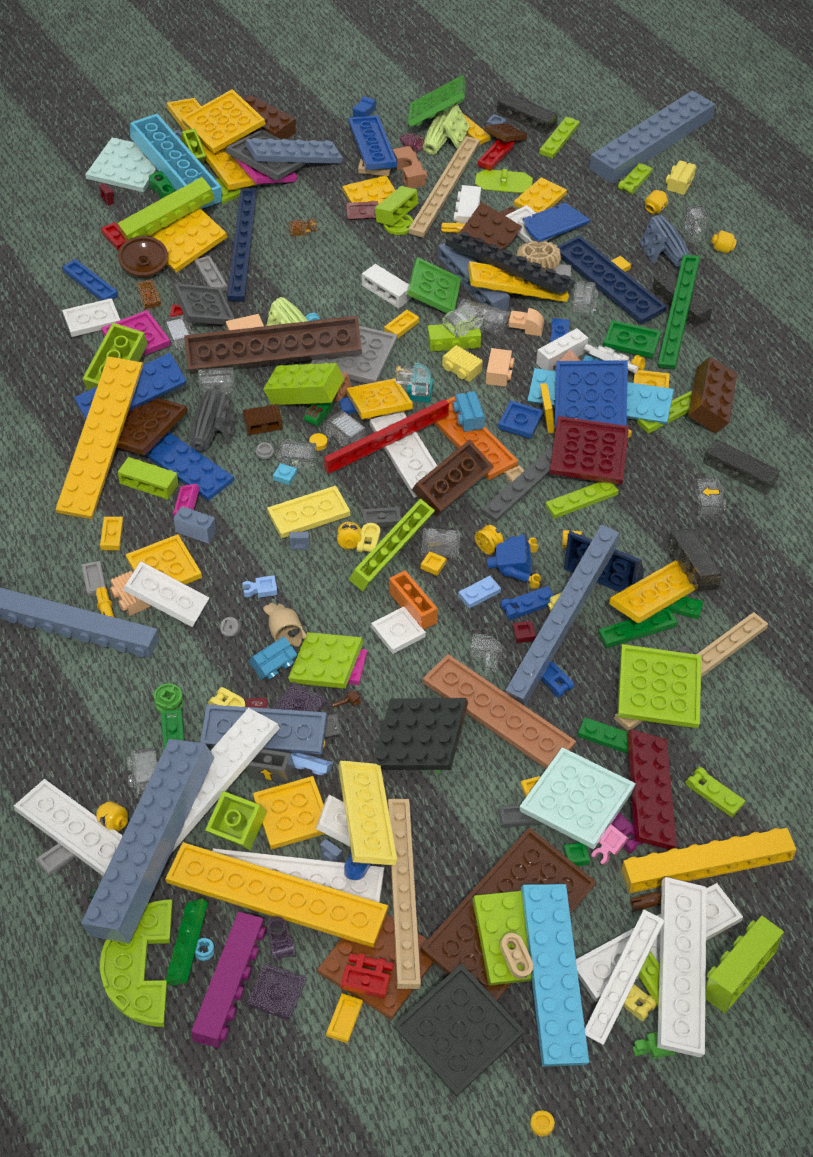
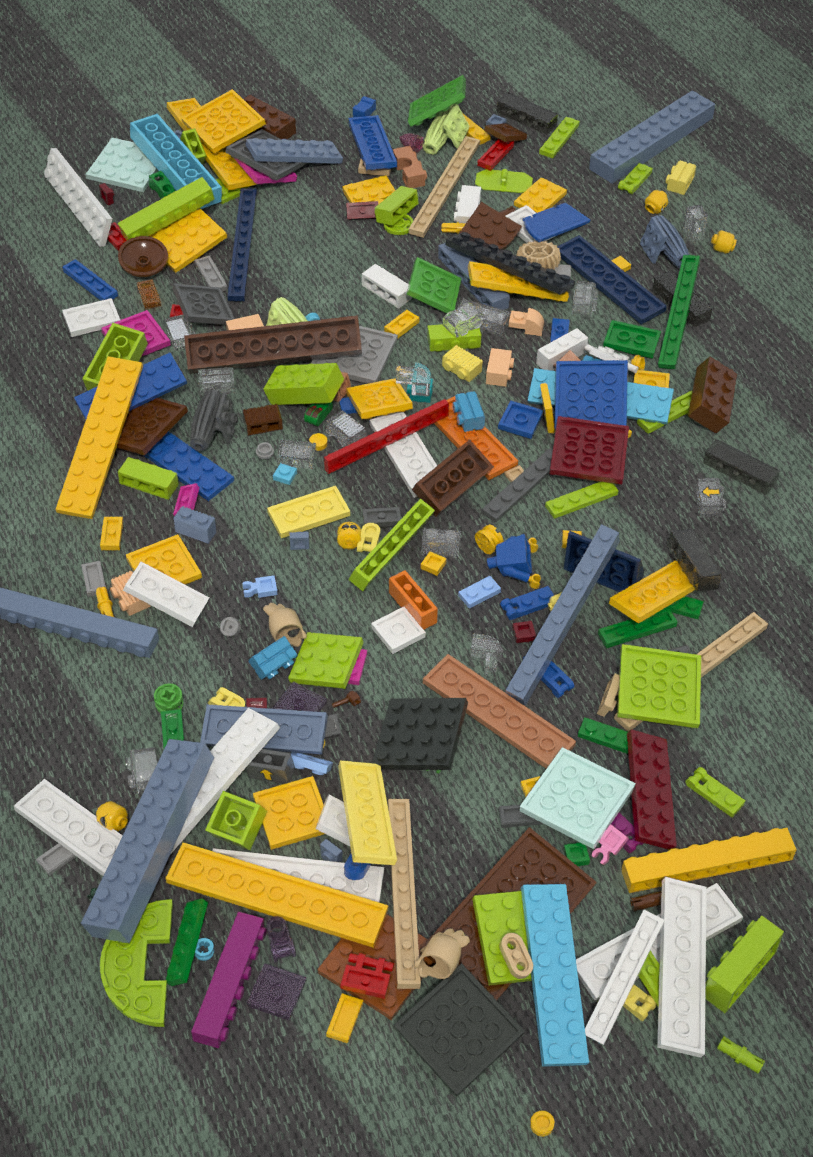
(78, 197): none -> white plate
(299, 227): clear orange plate -> none
(445, 950): none -> tan piece
(608, 702): none -> tan plate
(650, 1046): bright green plate -> none
(740, 1054): none -> lime pin

